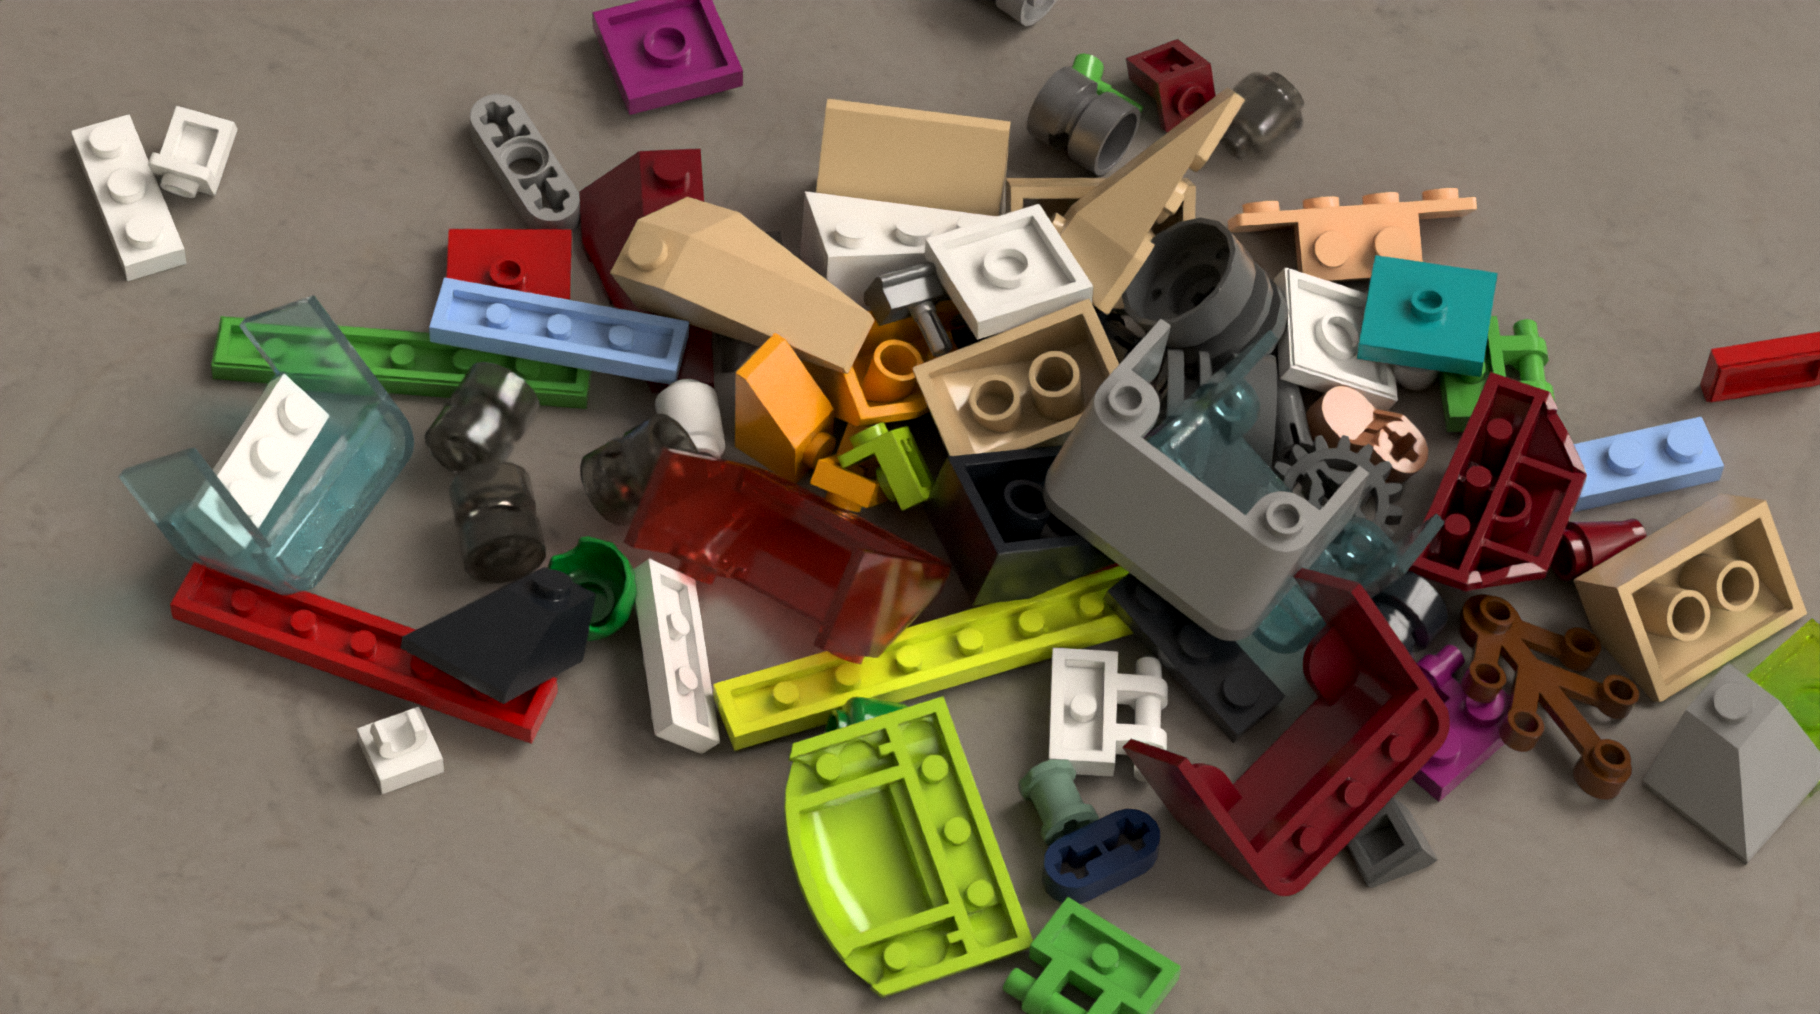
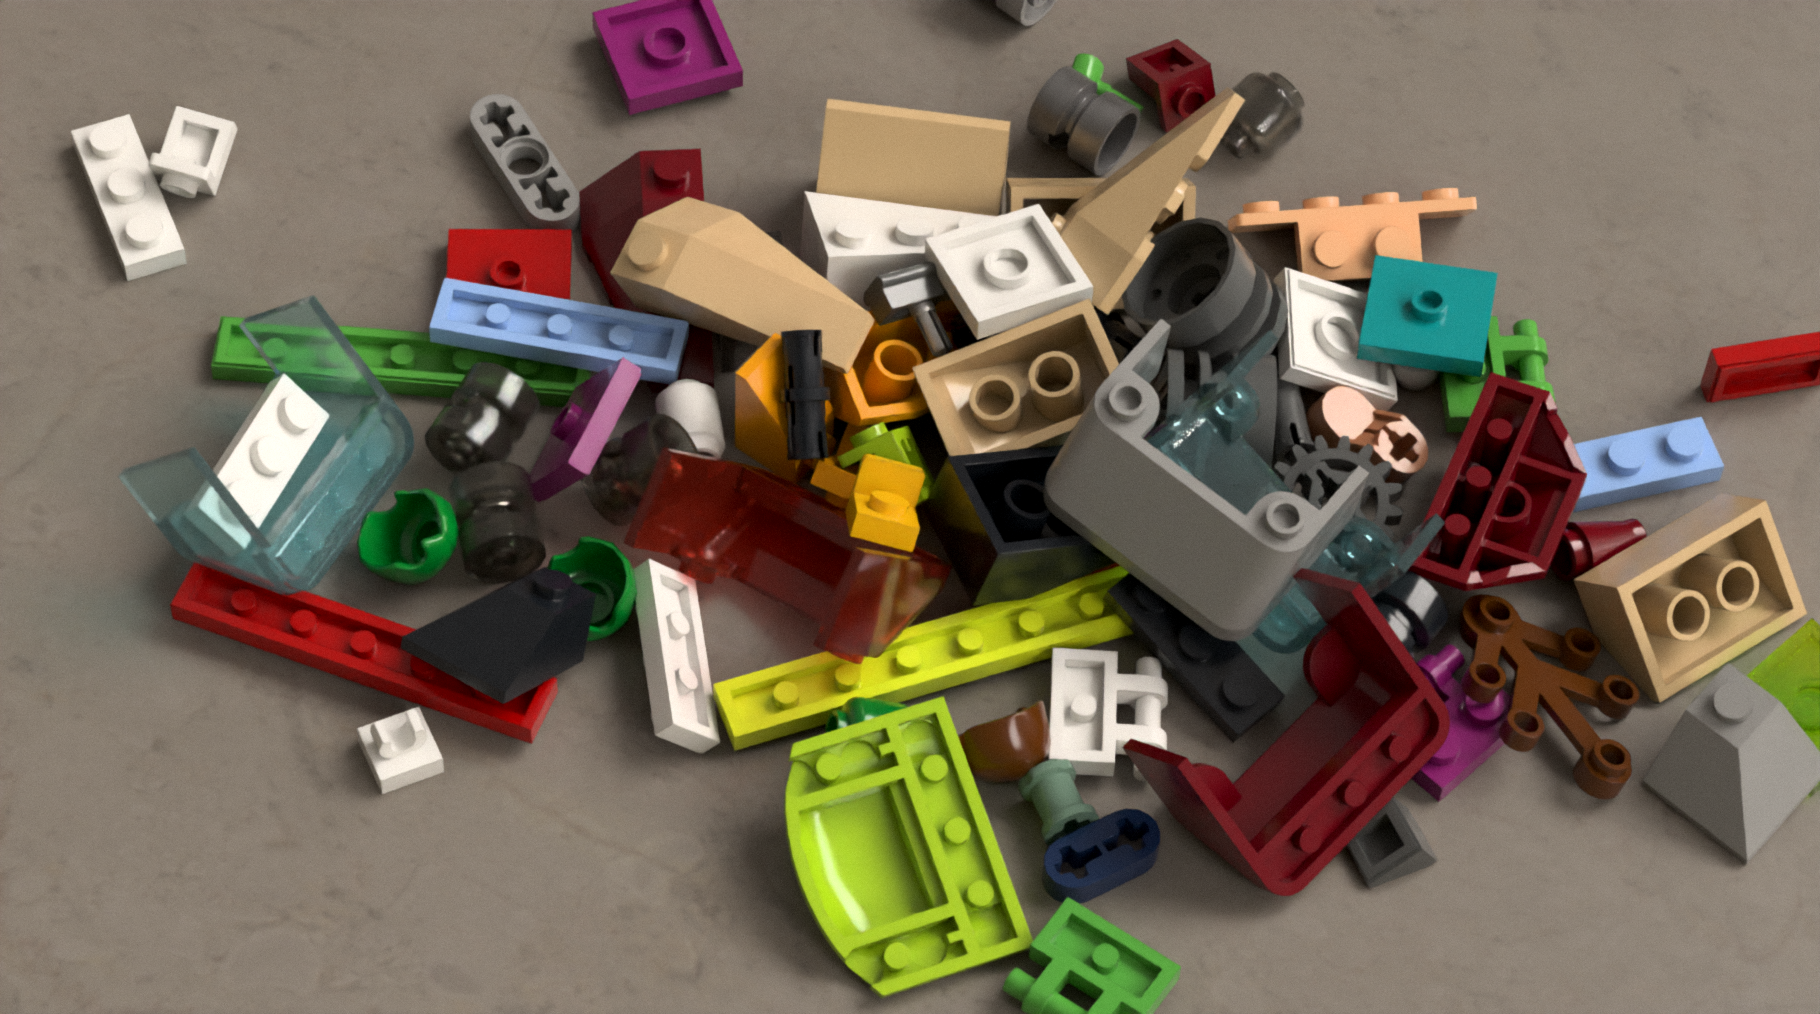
(410, 538): none -> green hair
(583, 429): none -> magenta plate
(804, 394): none -> black pin
(885, 502): none -> yellow bracket
(1008, 746): none -> reddish brown hair

